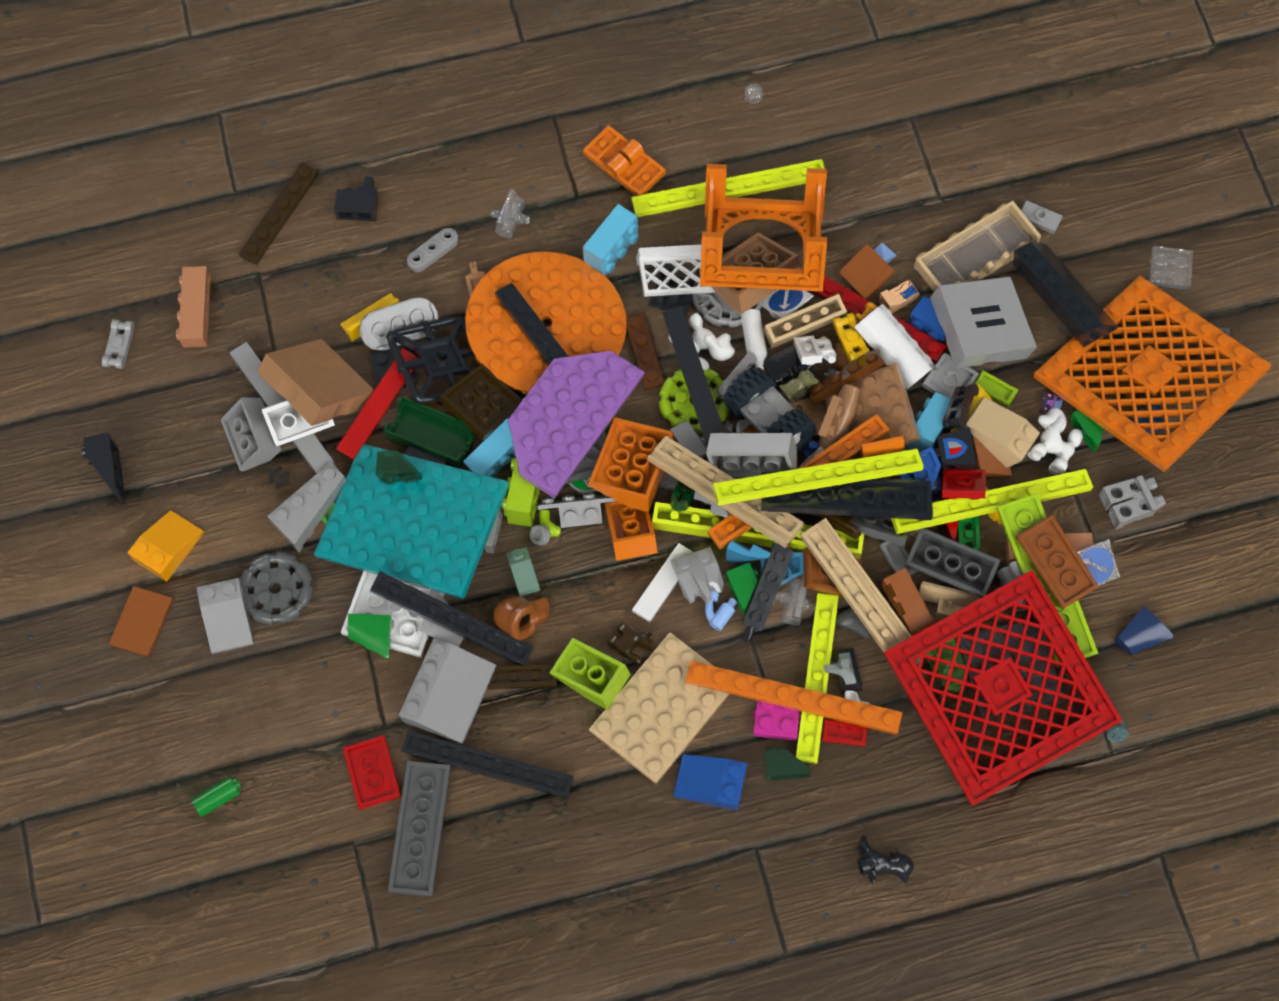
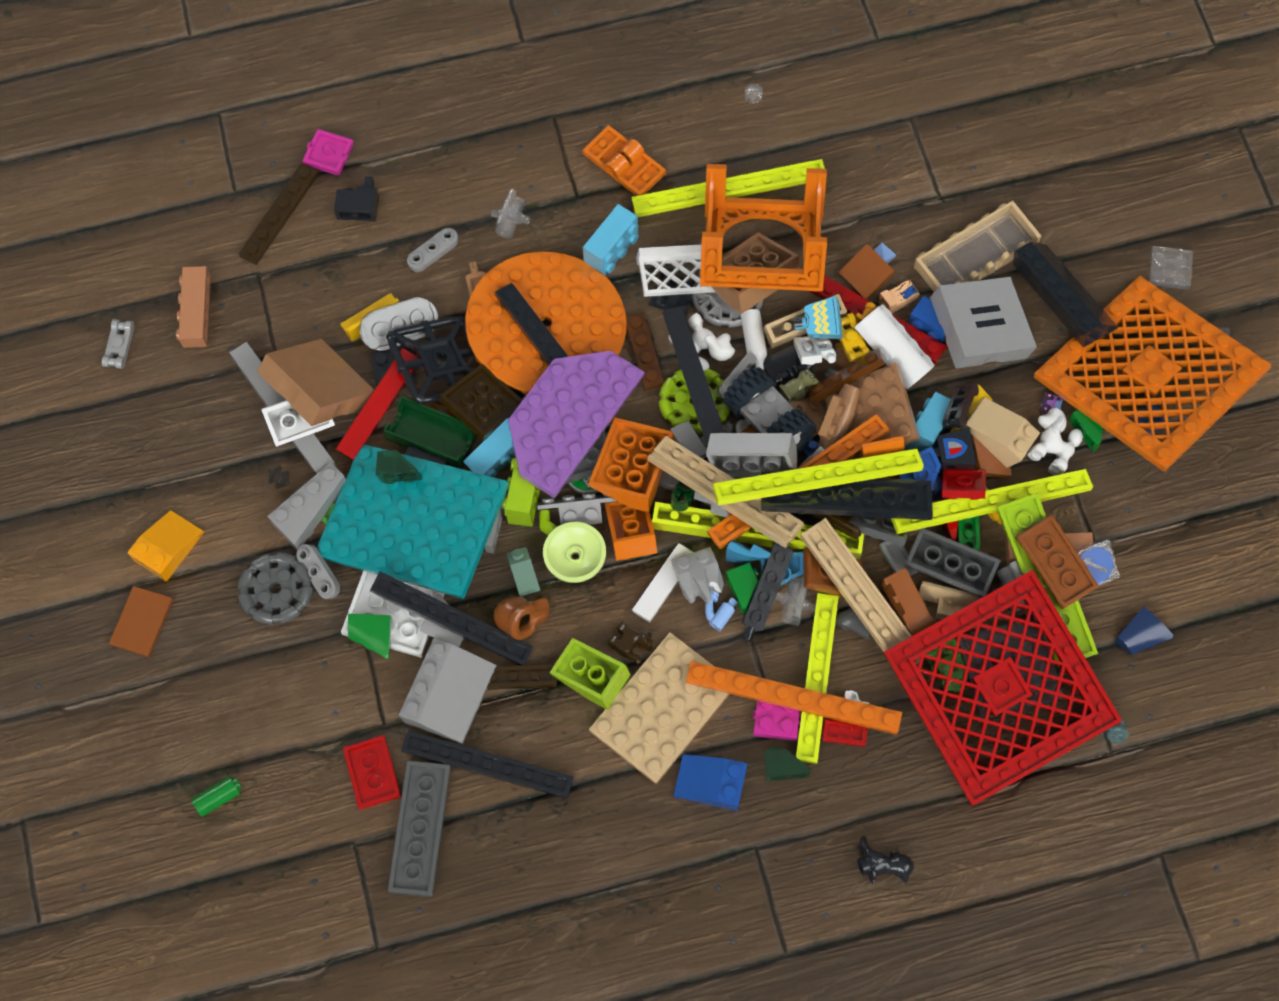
(105, 458): black slope -> none
(225, 615): light grey slope -> none
(249, 433): light grey slope -> none
(323, 576): none -> light grey plate
(328, 152): none -> dark pink plate
(540, 535): light grey tile -> none
(574, 539): none -> yellowish green dish
(785, 302): piece -> none
(821, 319): none -> medium azure torso
(846, 670): piece -> none
(946, 377): light grey plate -> none
(996, 388): lime tile -> none
(1041, 217): light grey plate -> none
(1131, 500): light grey hips -> none

